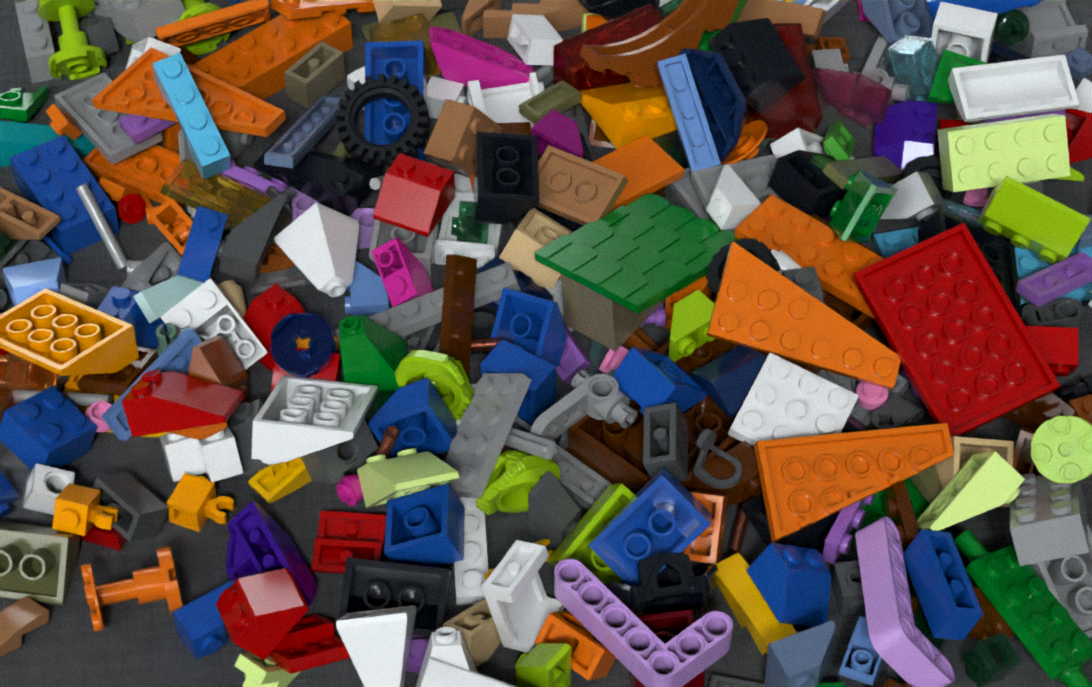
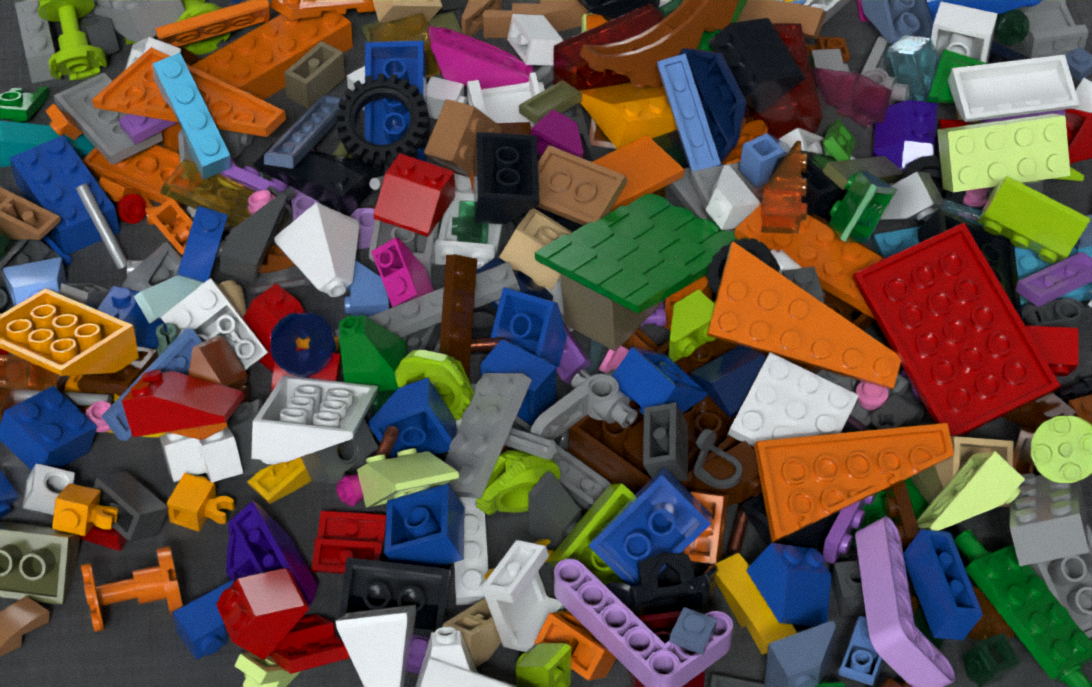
(258, 200): none -> bright pink plate
(693, 630): none -> sand blue plate
(760, 157): none -> medium blue slope
(782, 195): none -> clear orange slope

